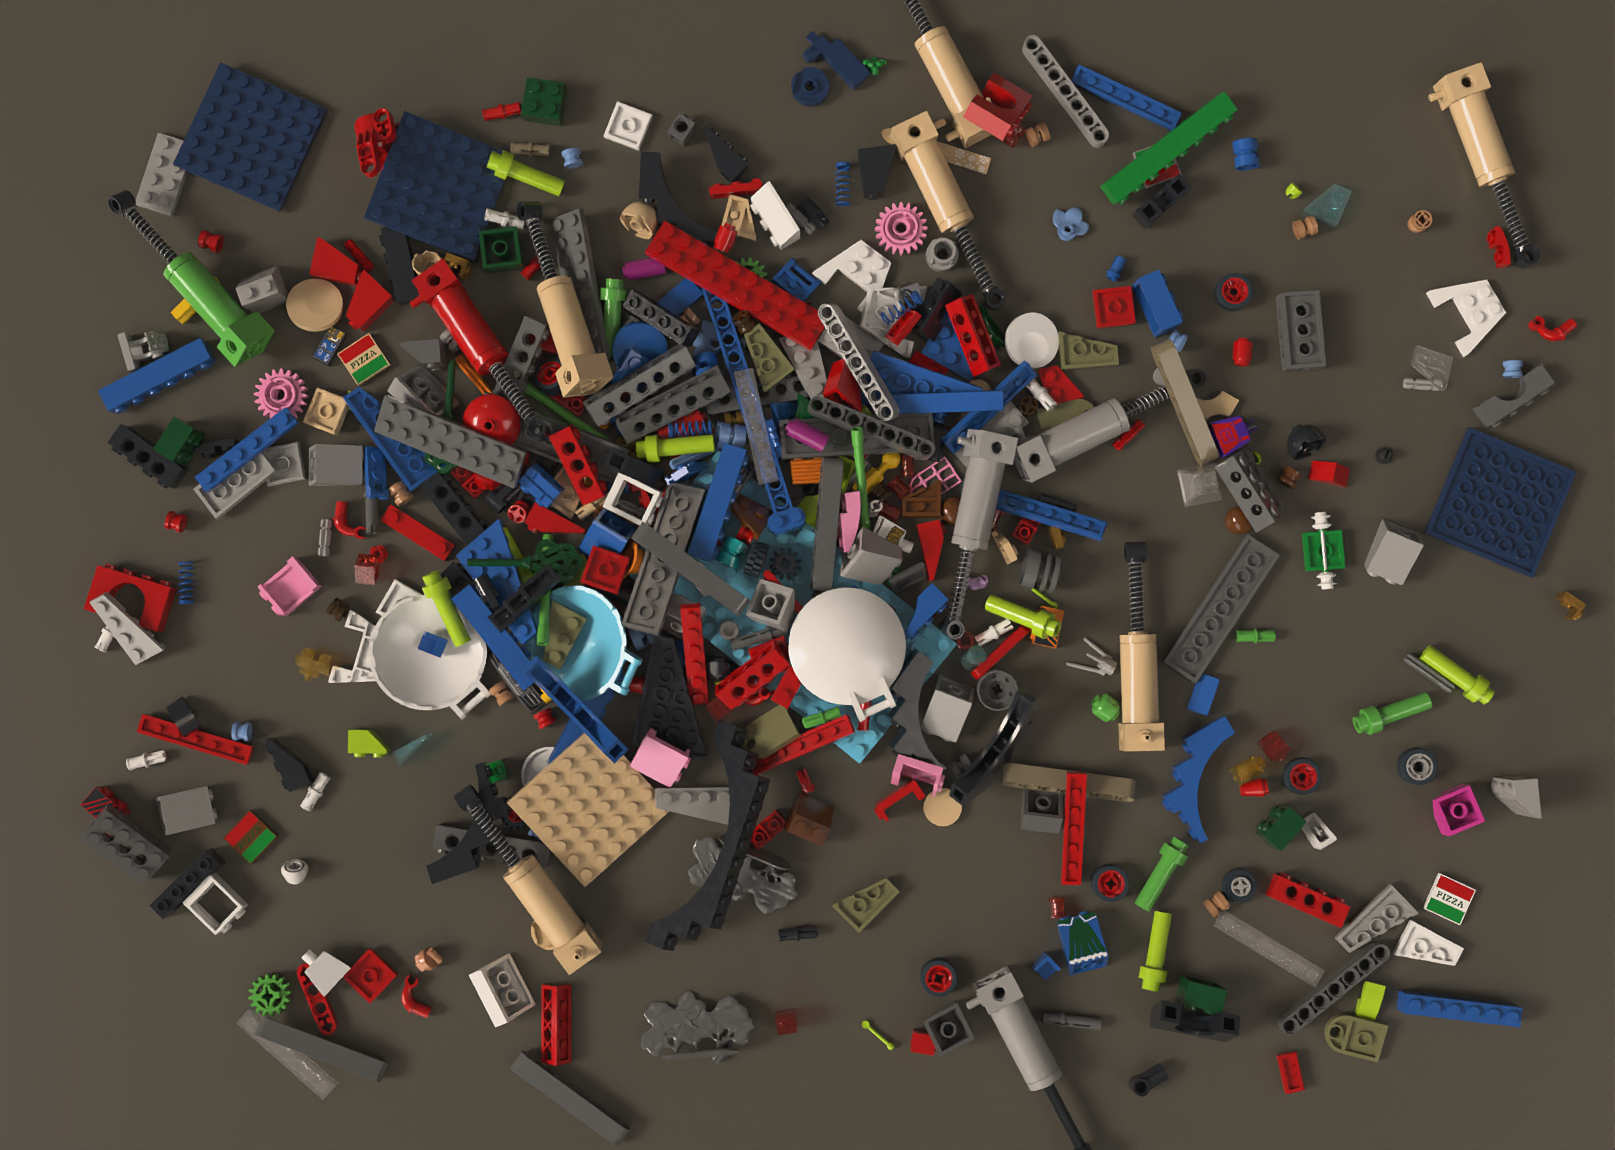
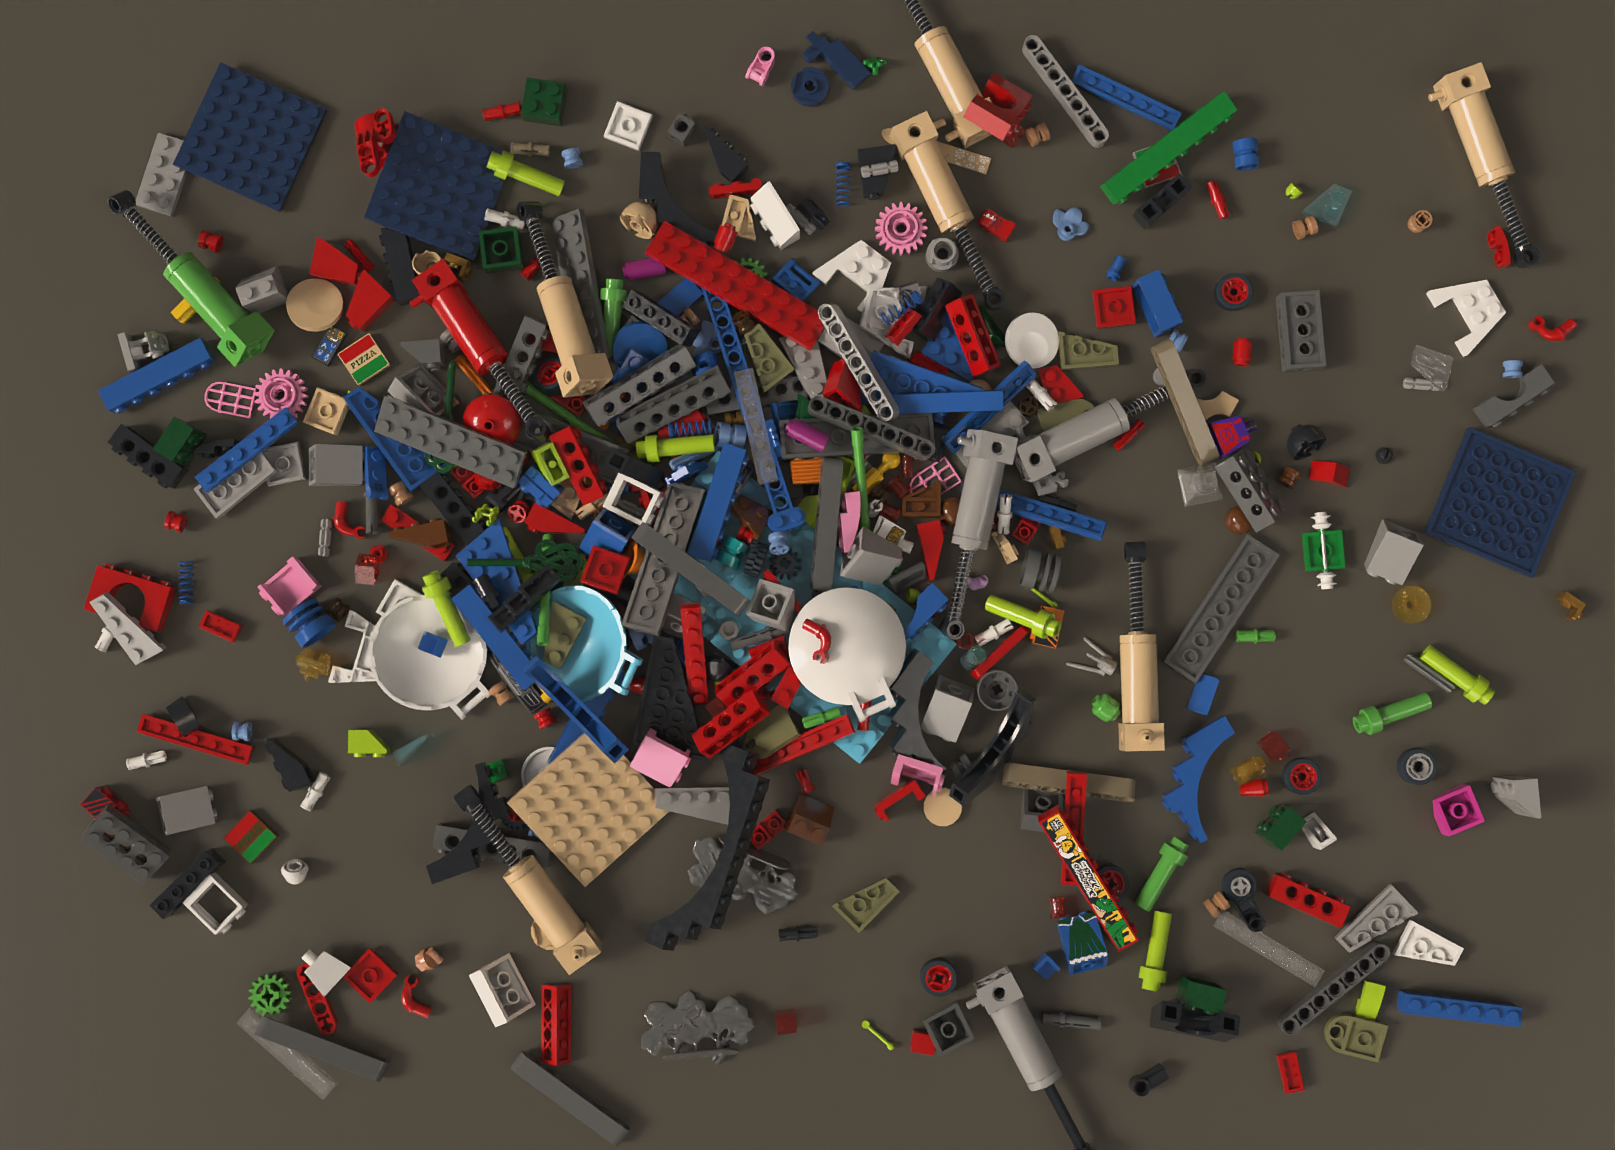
(220, 626): none -> red plate
(236, 405): none -> bright pink window
(307, 620): none -> blue wheel
(428, 535): none -> reddish brown slope
(482, 512): none -> lime piece
(550, 463): none -> lime slope
(730, 724): none -> red brick
(759, 69): none -> bright pink piece
(778, 543): none -> medium blue wheel
(821, 633): none -> red piece
(879, 169): none -> light grey axle
(911, 596): none -> lime hinge
(996, 225): none -> red leg
(1004, 514): none -> white pin
(1050, 483): none -> light grey plate
(1088, 879): none -> brick
(1218, 199): none -> red pin
(1250, 914): none -> black piece
(1420, 604): none -> clear yellow dish
(1449, 899): tile -> none

